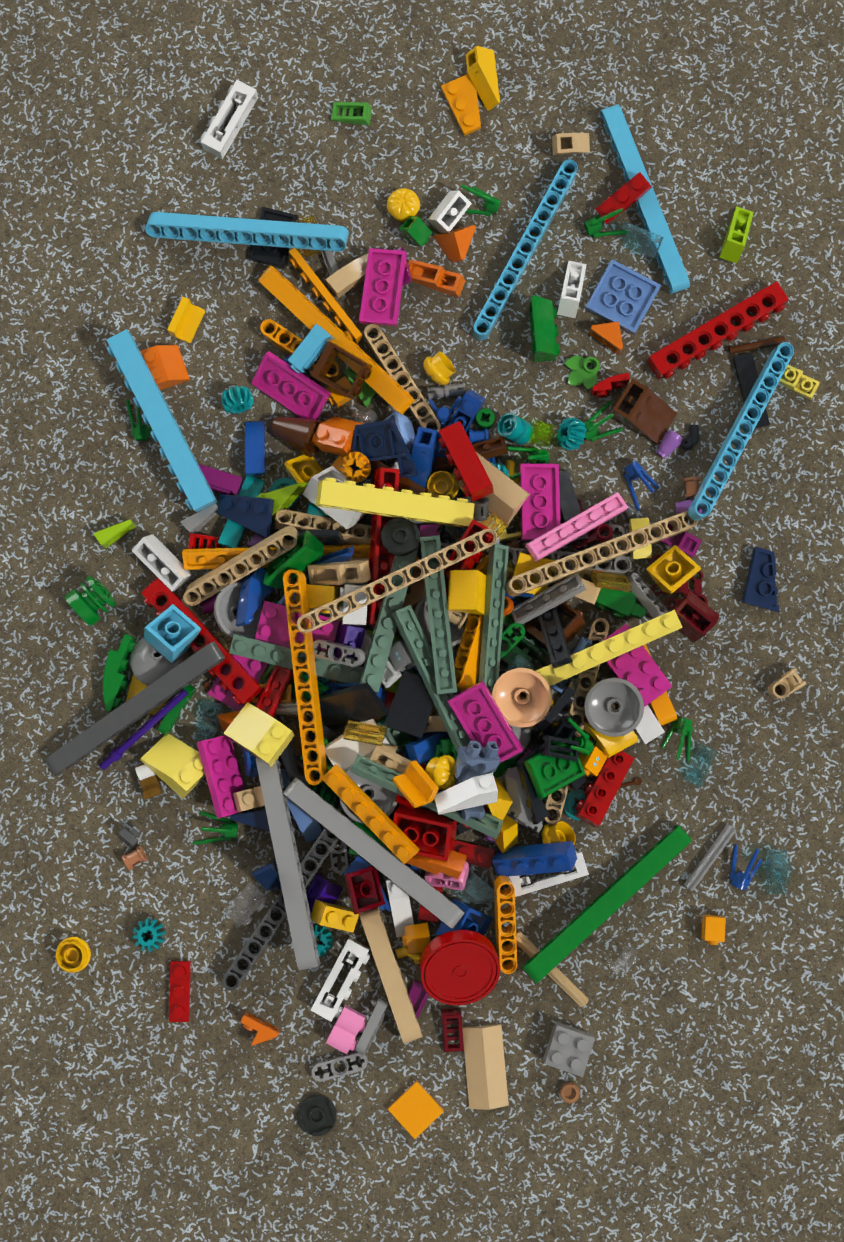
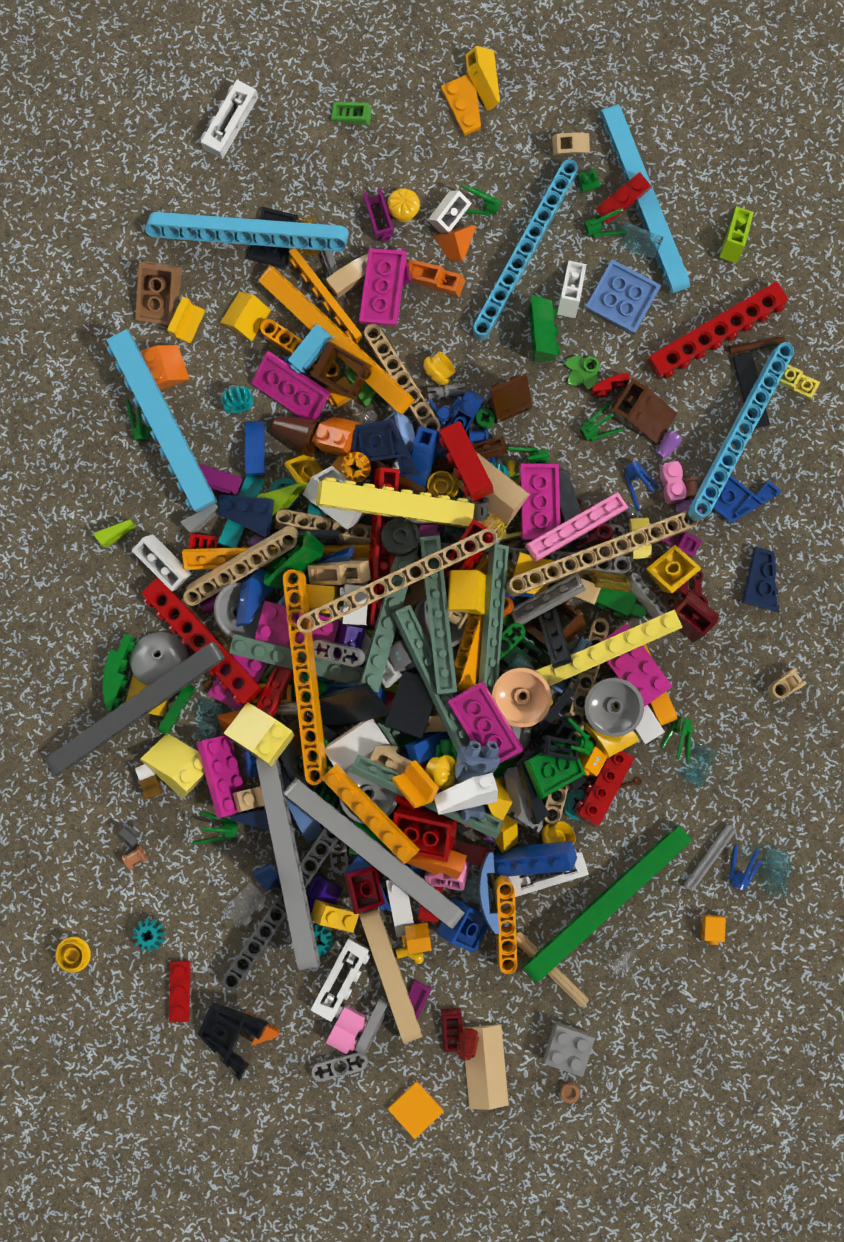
(90, 600): green wheel -> none
(118, 752): dark purple bar -> none
(157, 292): none -> medium nougat slope
(171, 633): medium azure slope -> none
(222, 1030): none -> black wing
(246, 315): none -> yellow slope
(317, 1115): pearl dark grey tile -> none
(365, 734): clear yellow tile -> none
(385, 234): none -> magenta window
(415, 231): green brick -> none
(459, 967): red brick -> none
(467, 1044): none -> clear red brick
(490, 917): none -> medium blue slope
(510, 398): none -> reddish brown slope
(515, 428): teal wheel -> none
(542, 434): clear neon green brick -> none
(571, 434): teal gear -> none
(588, 181): none -> green tile
(609, 335): orange slope -> none
(671, 478): none -> bright pink brick
(692, 439): black arm -> none
(738, 500): none -> blue wing

